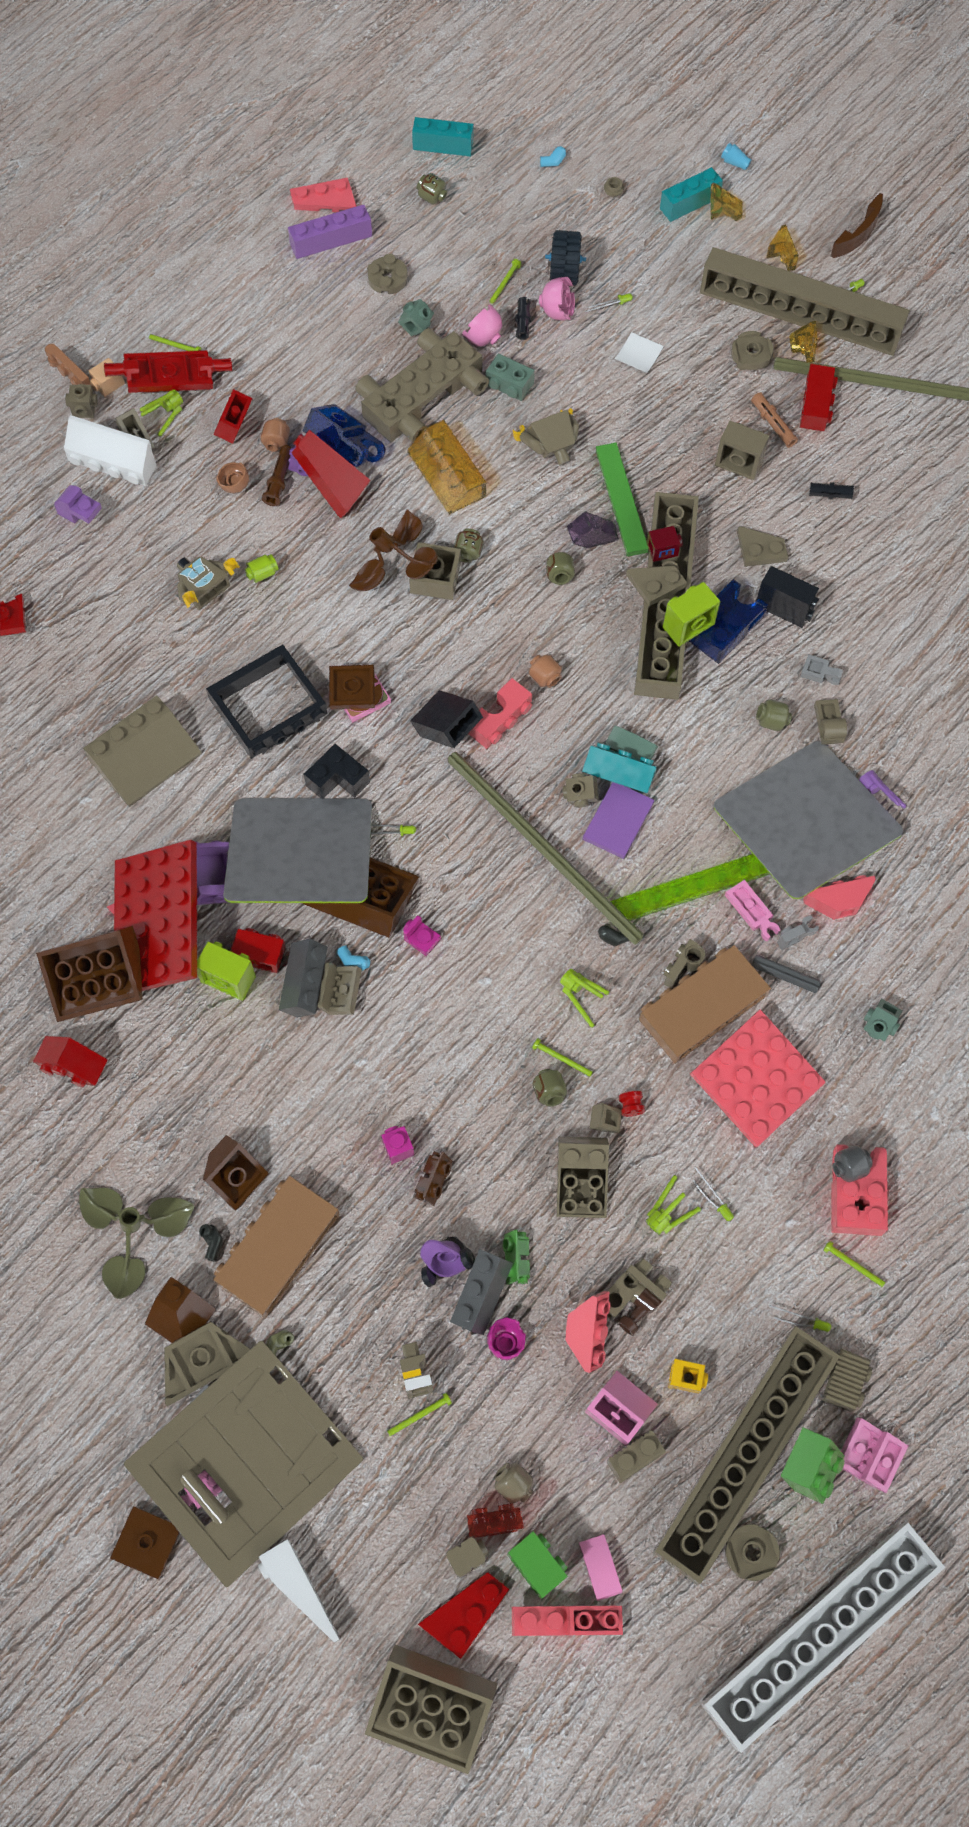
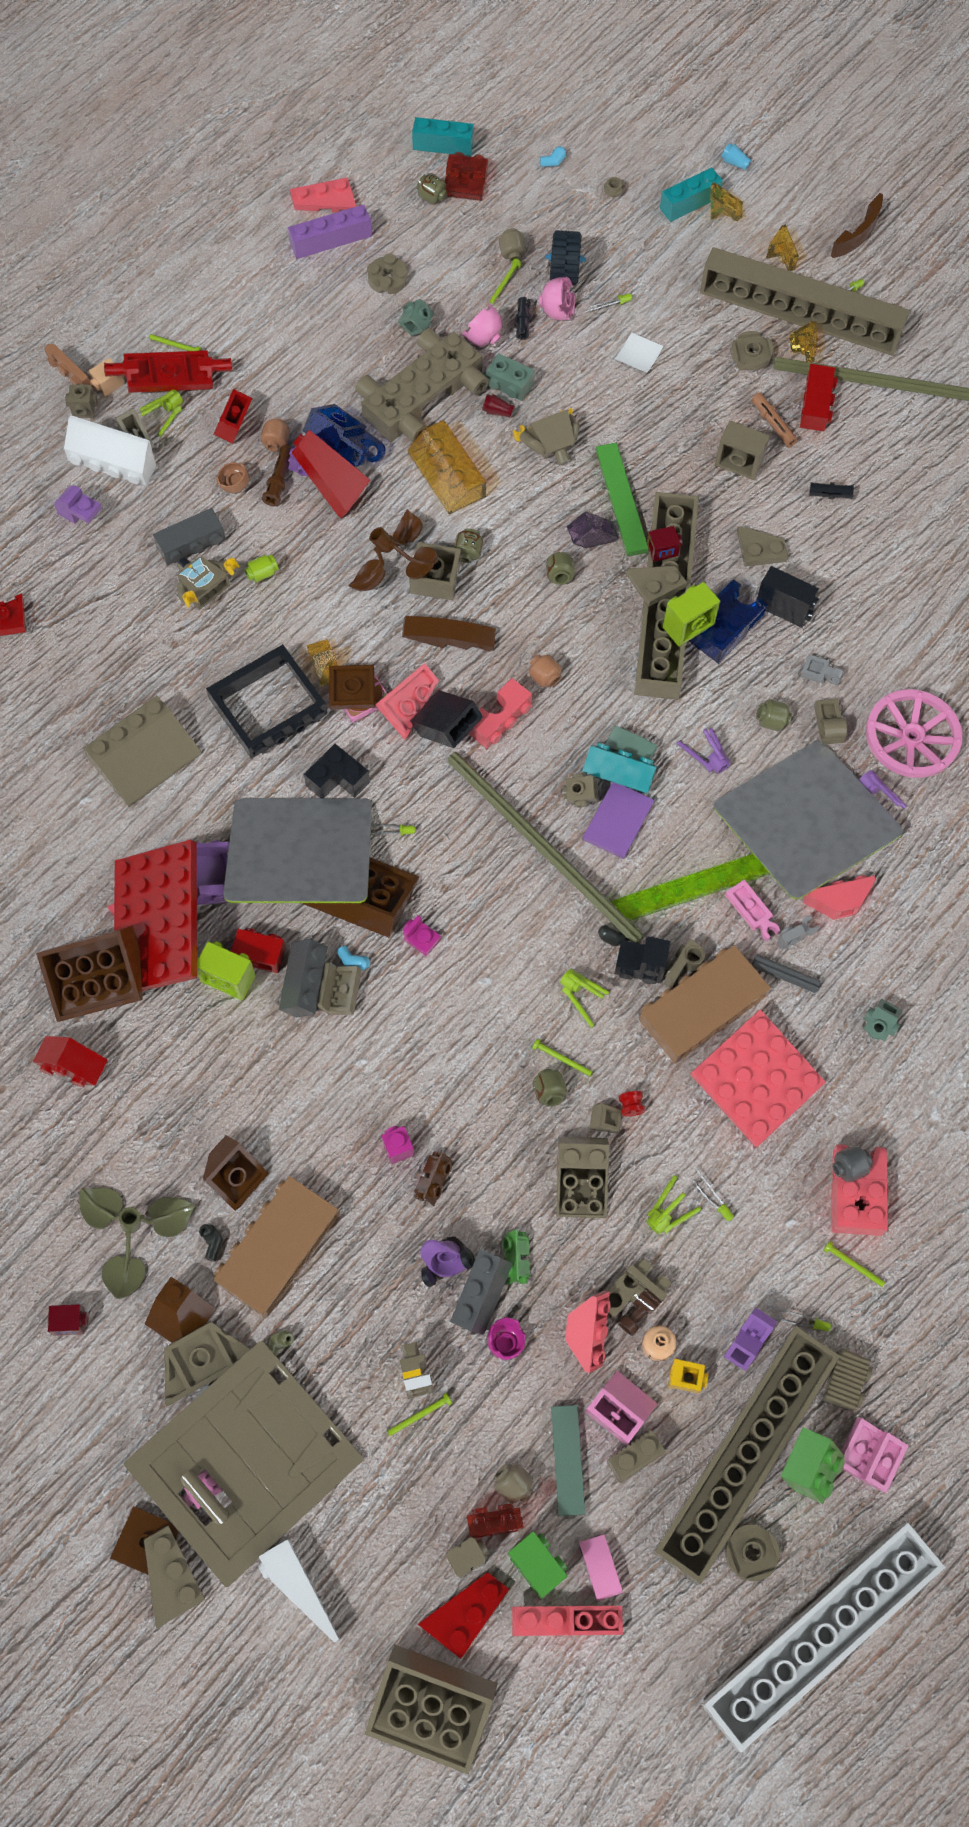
(67, 1319): none -> dark red brick
(170, 1577): none -> dark tan wing
(189, 536): none -> dark grey brick
(322, 657): none -> clear yellow slope
(408, 699): none -> coral wing
(448, 631): none -> reddish brown slope
(466, 176): none -> clear red plate
(496, 406): none -> dark red cone
(512, 244): none -> dark tan head
(567, 1460): none -> sand green tile
(643, 960): none -> black brick
(653, 1350): none -> light nougat head
(718, 759): none -> medium lavender plant
(750, 1339): none -> medium lavender brick
(913, 730): none -> bright pink wheel

